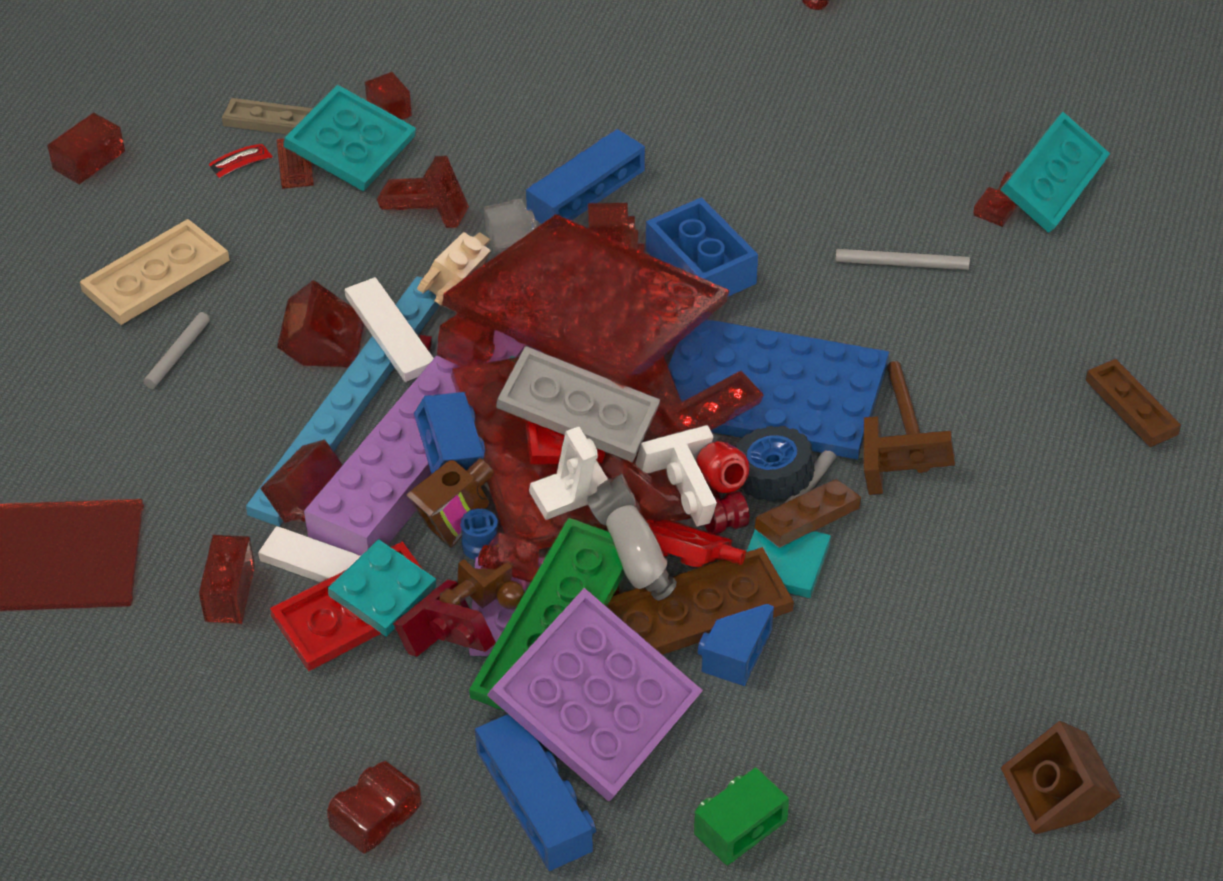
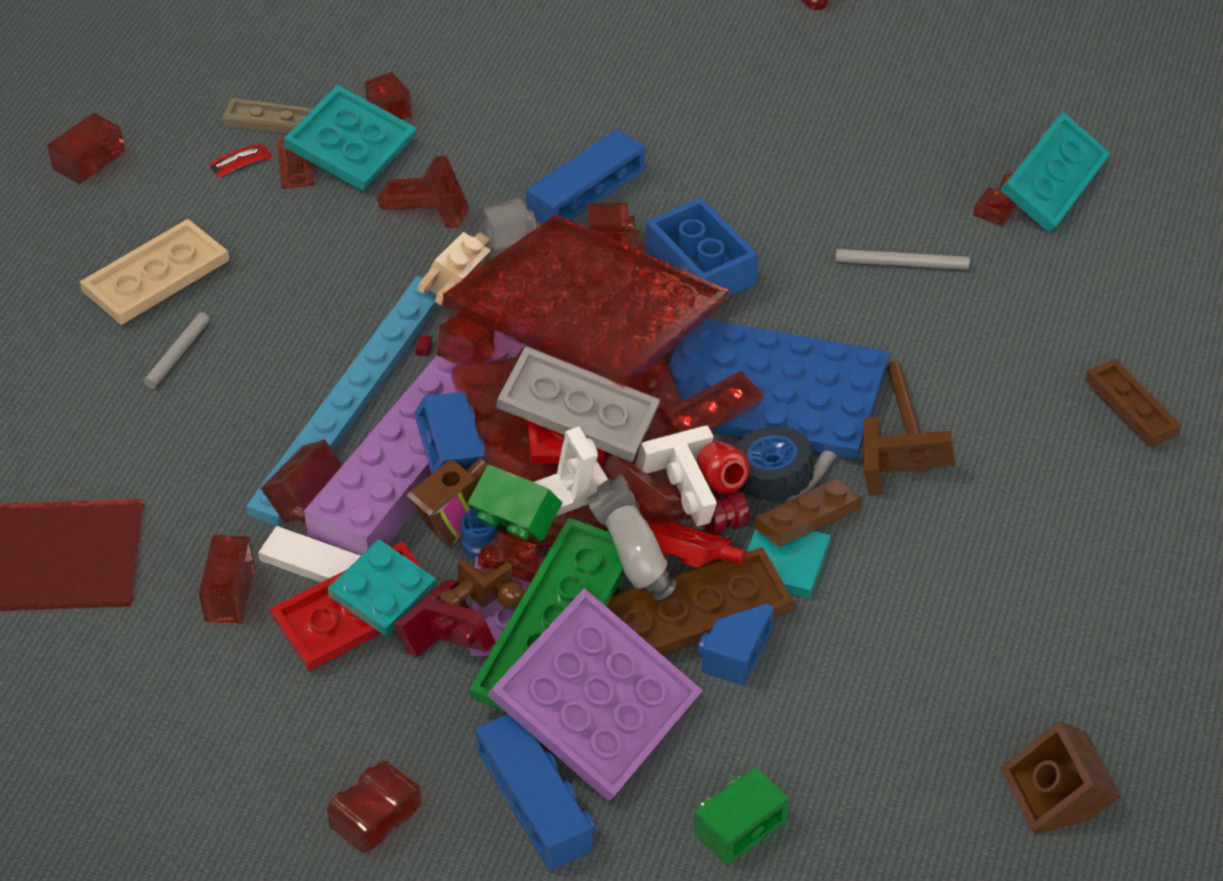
(320, 328): clear red slope -> none
(389, 328): white tile -> none
(514, 503): none -> green brick

